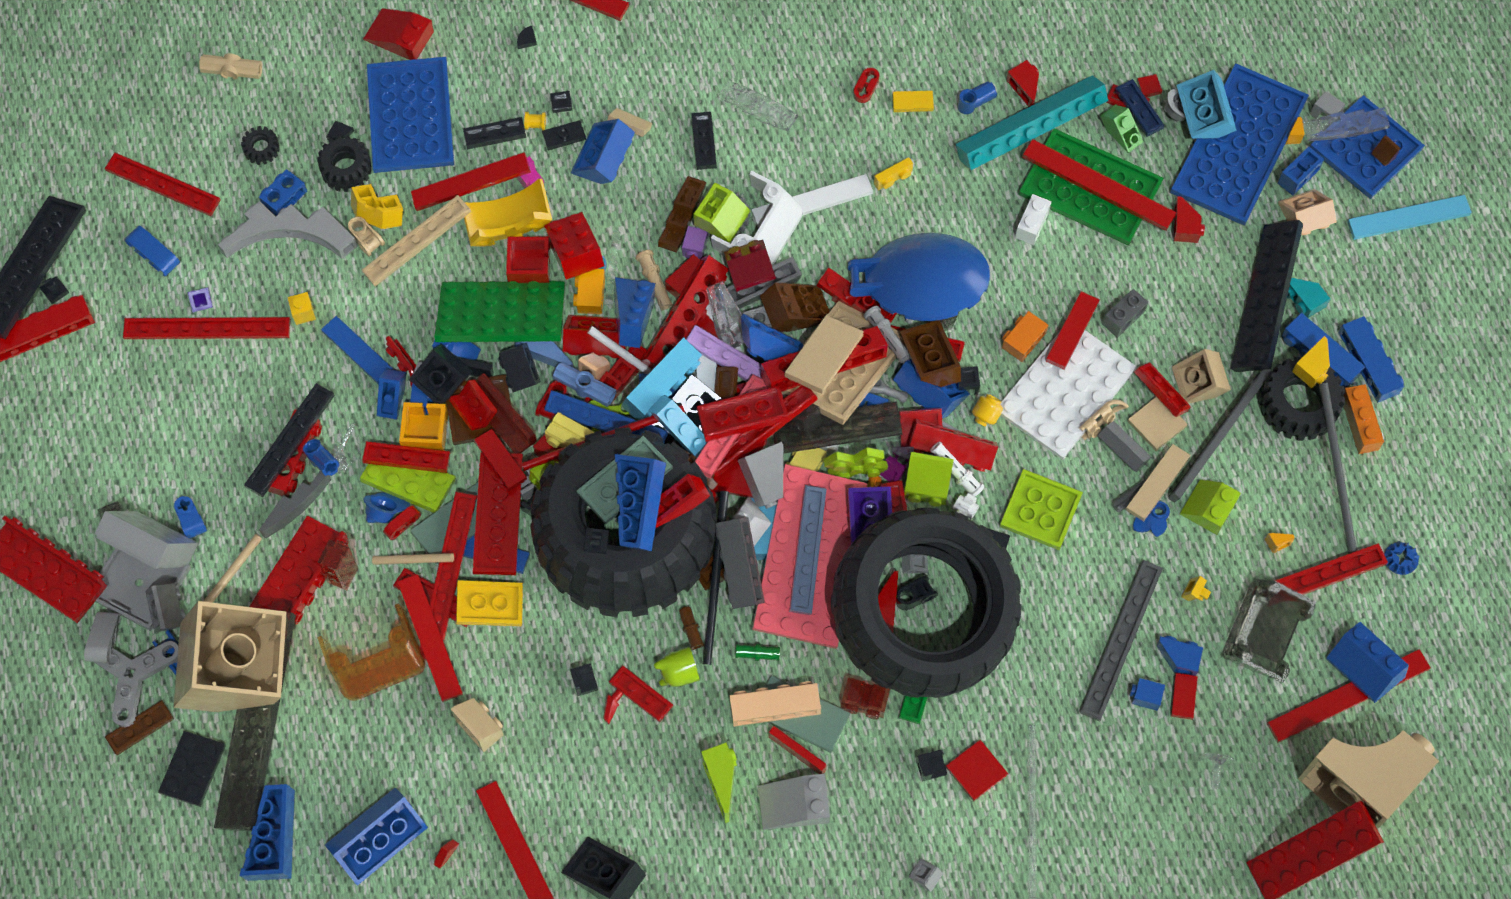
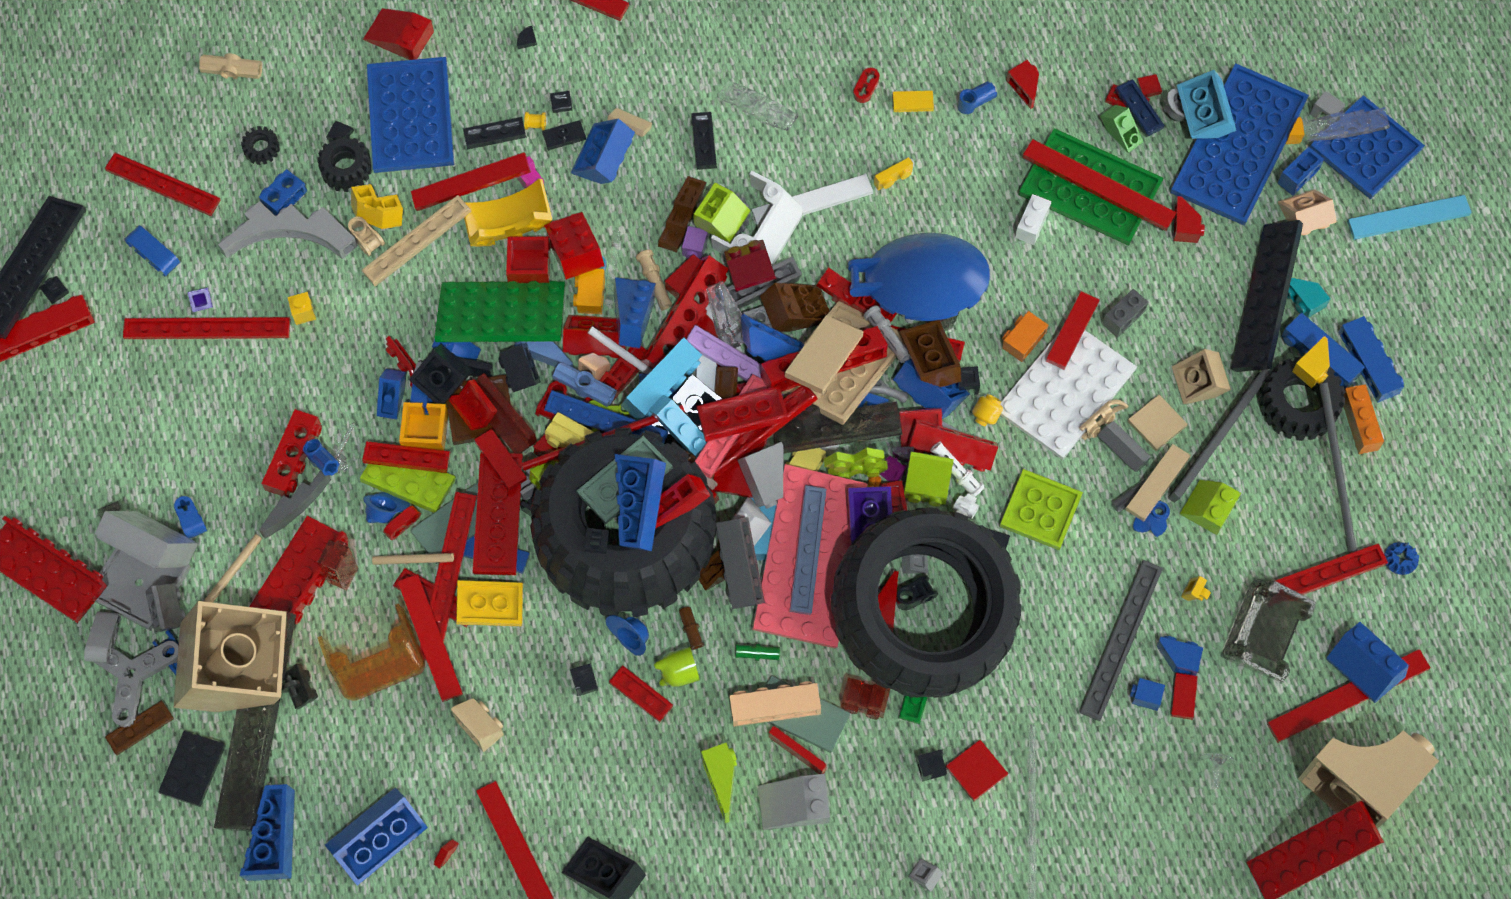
(289, 440): black tile -> none
(298, 687): none -> pearl dark grey hips
(355, 348): blue tile -> none
(611, 705): red bar -> none
(629, 632): none -> blue piece
(715, 582): black piece -> none
(1031, 122): teal brick -> none
(1162, 389): red tile -> none
(1278, 541): light orange slope -> none
(1386, 151): reddish brown slope -> none

